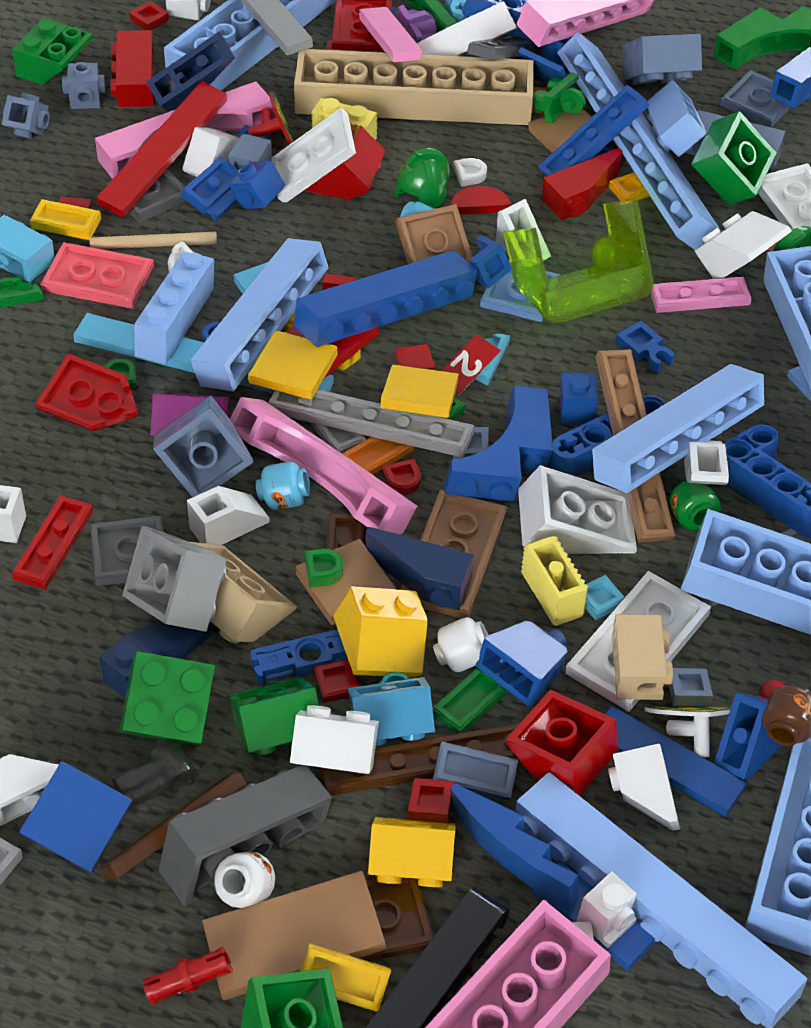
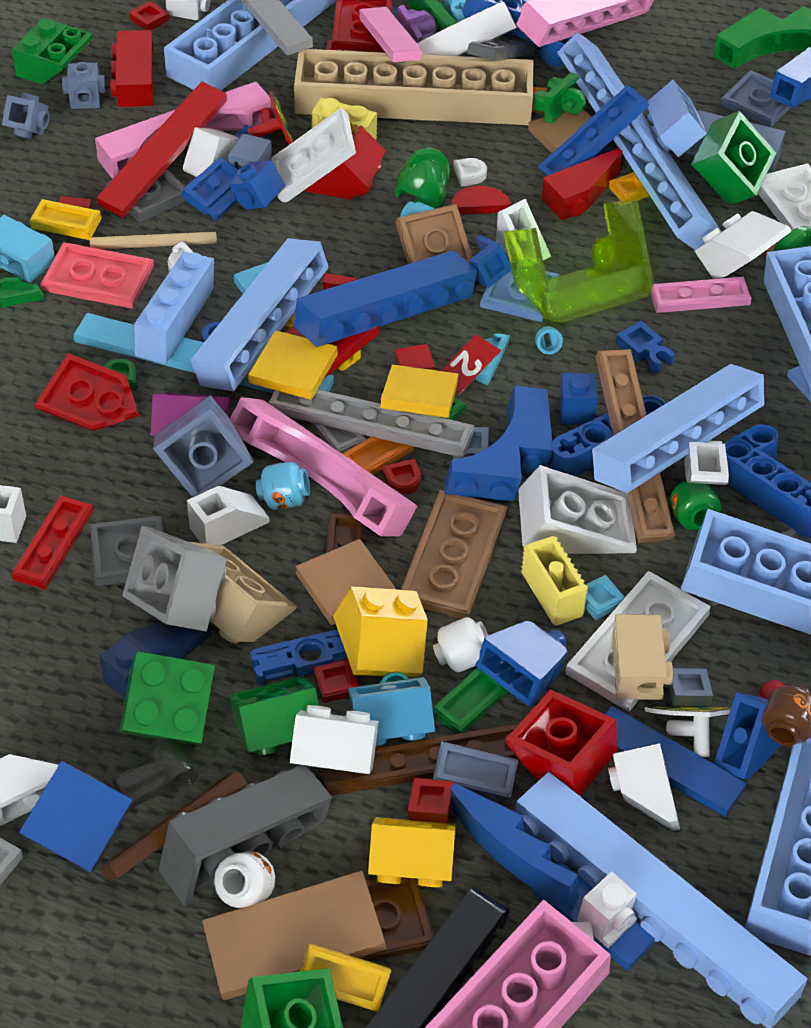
(184, 75): dark blue slope -> none
(187, 975): red pin -> none
(323, 567): green tile -> none
(432, 570): dark blue slope -> none
(543, 68): blue piece -> none
(555, 339): none -> medium azure hinge
(662, 58): sand blue brick -> none

